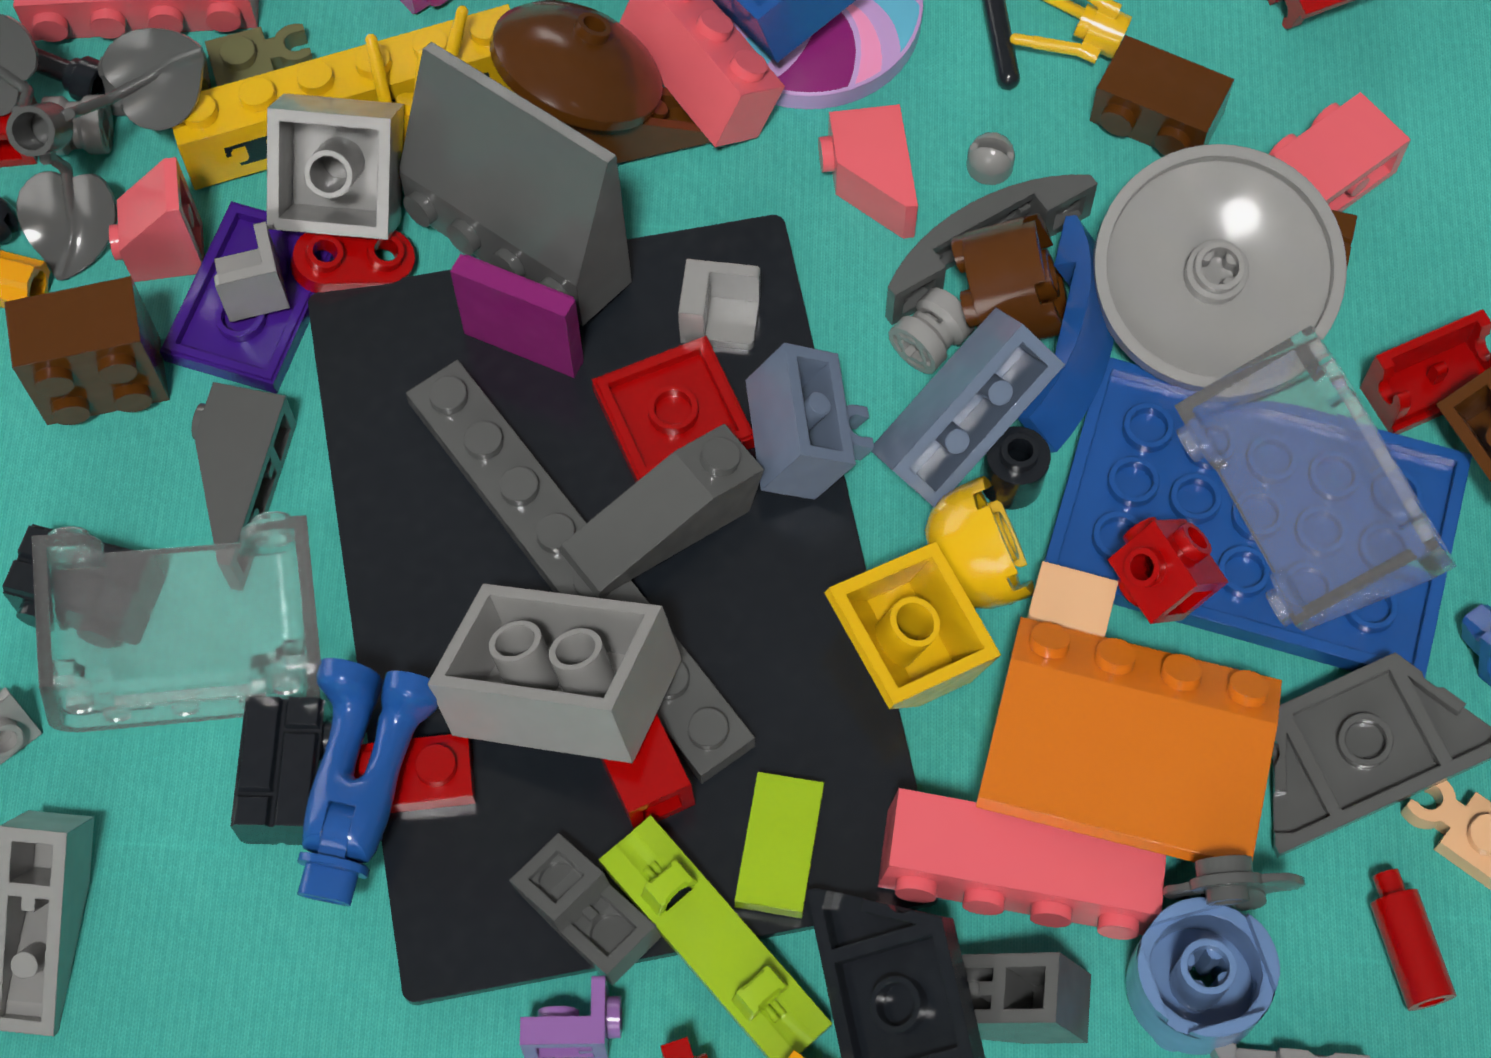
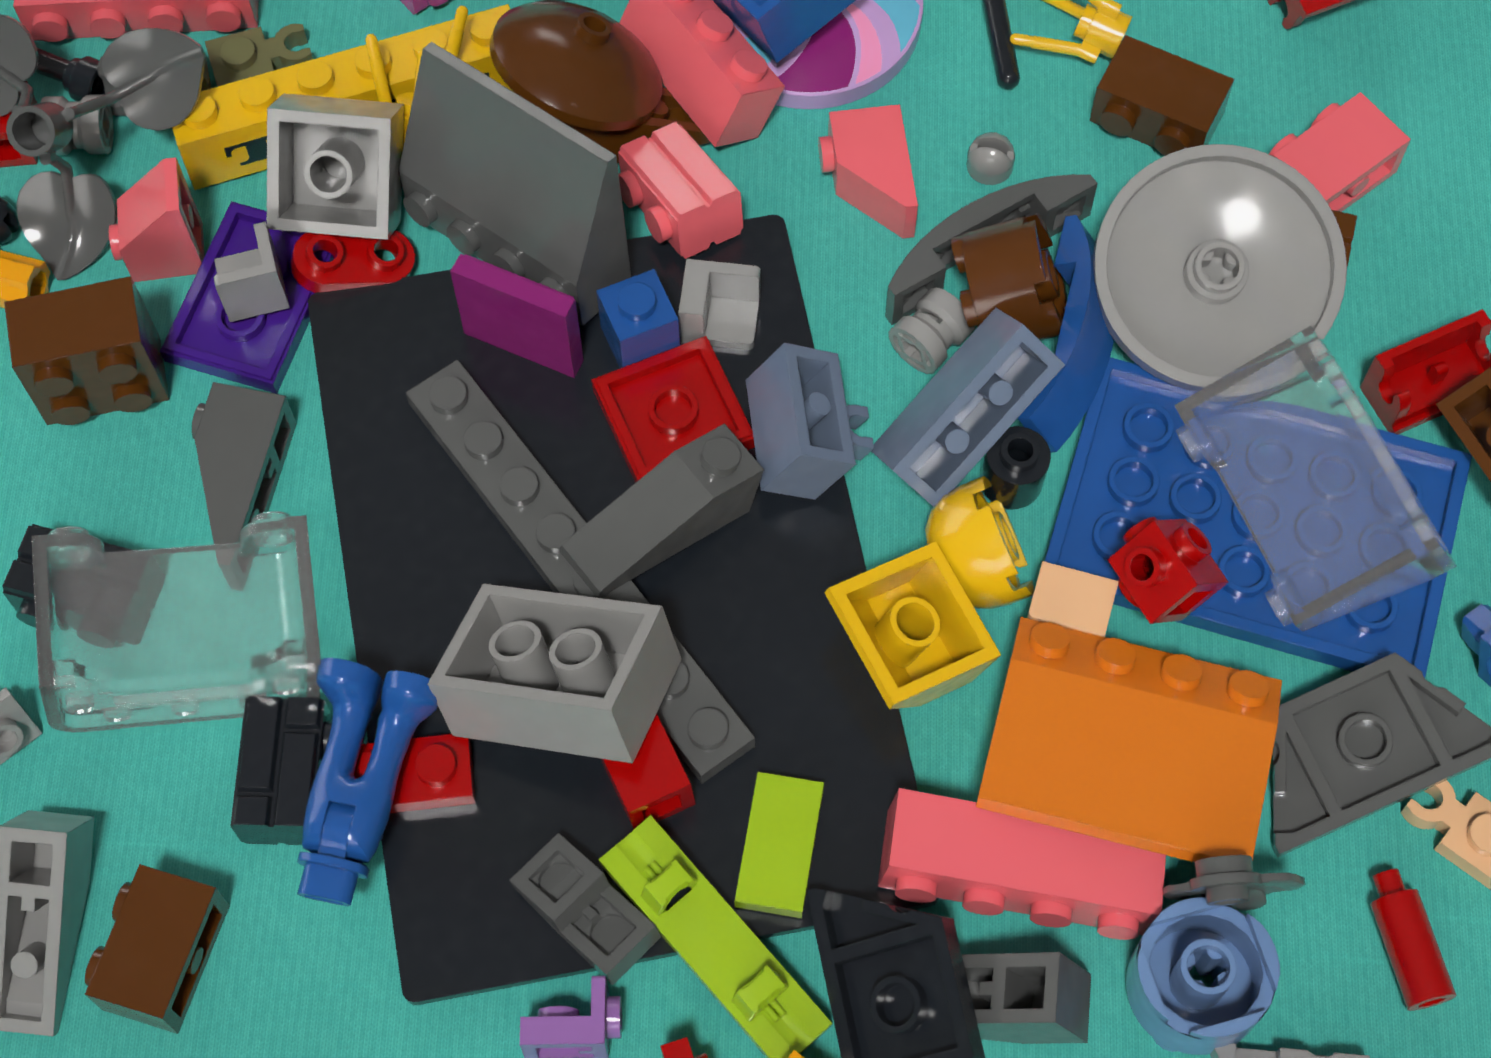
(156, 948): none -> reddish brown brick
(637, 318): none -> blue brick
(679, 191): none -> coral brick

